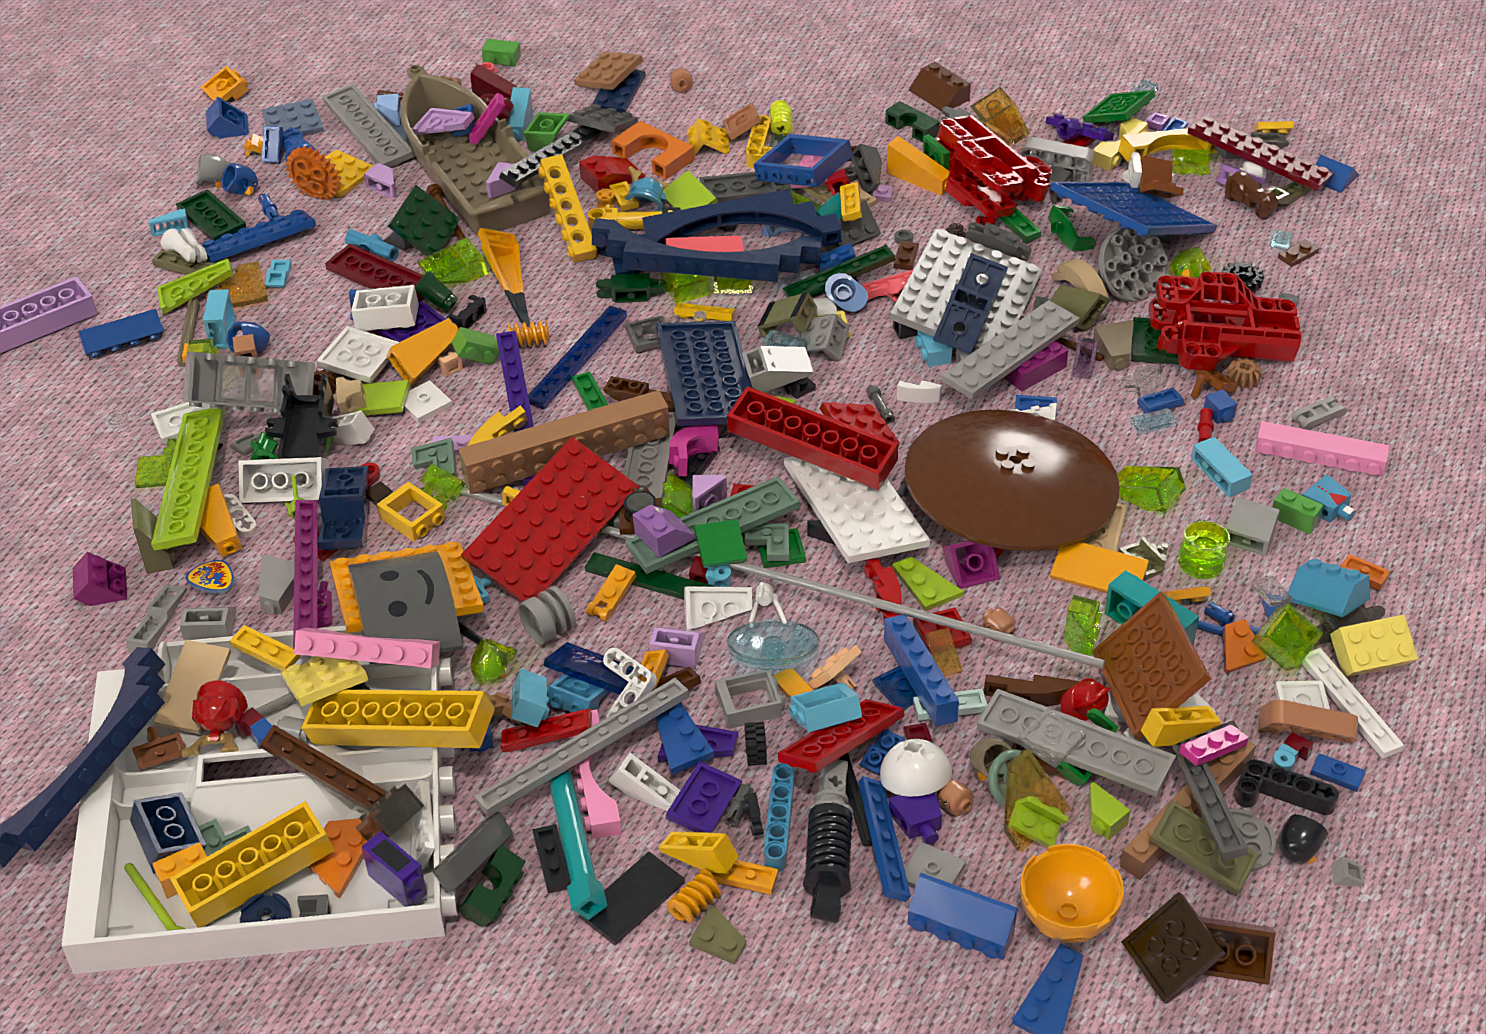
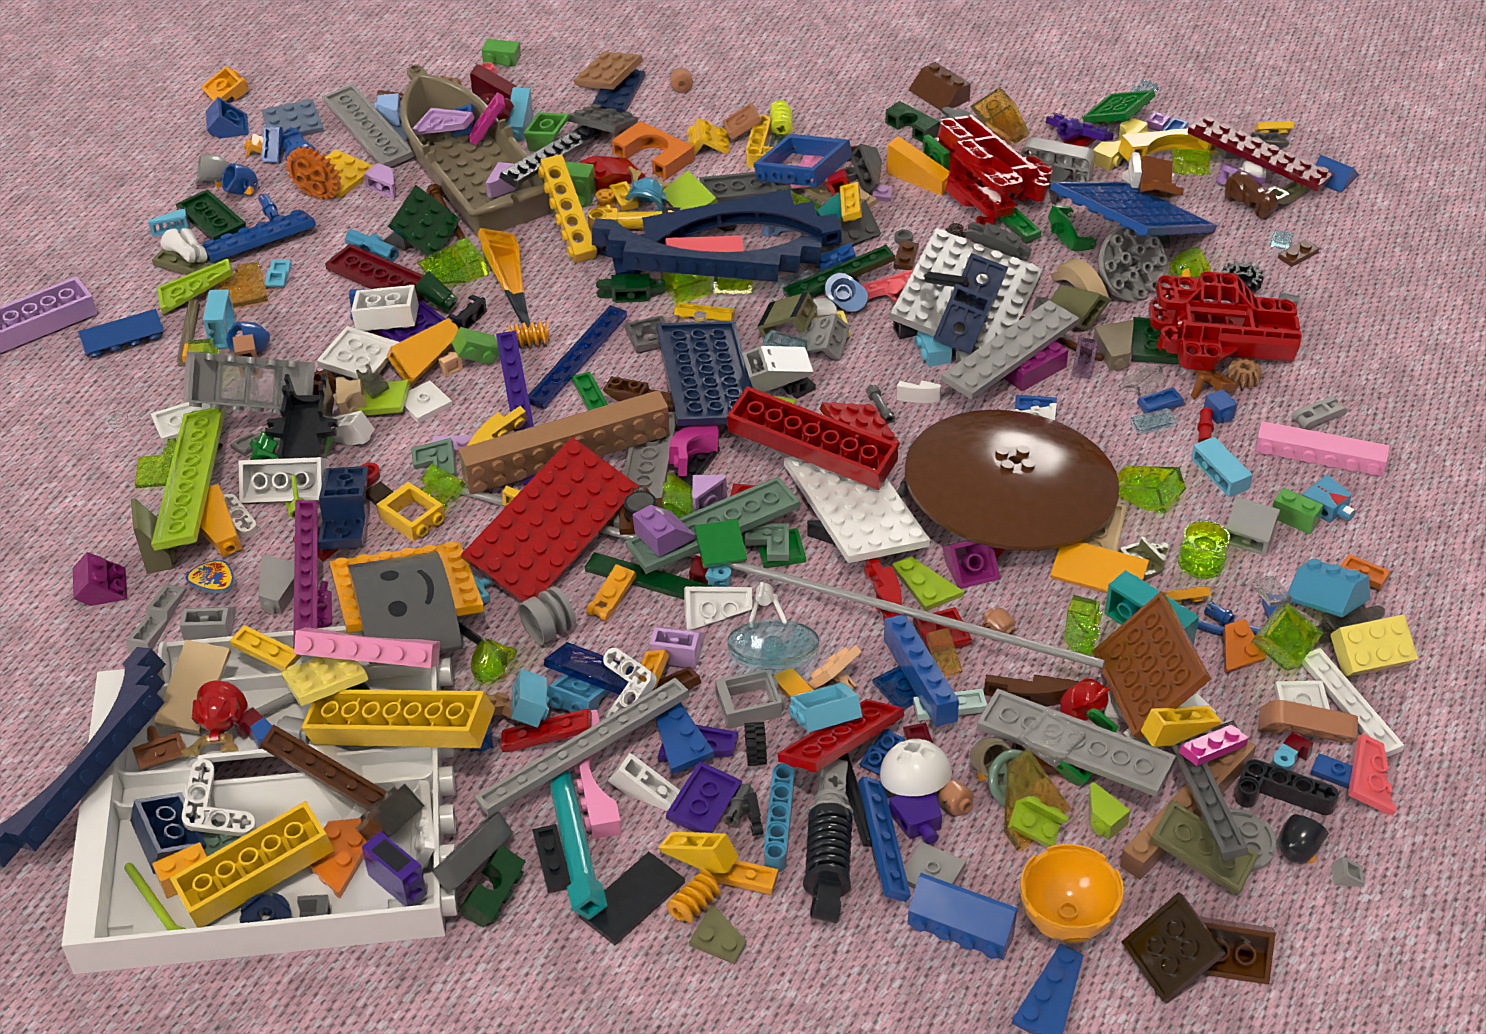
(207, 813): none -> white beam
(372, 382): none -> clear smoke plate
(583, 181): none -> bright green slope
(945, 279): none -> black axle
(1369, 775): none -> coral wing

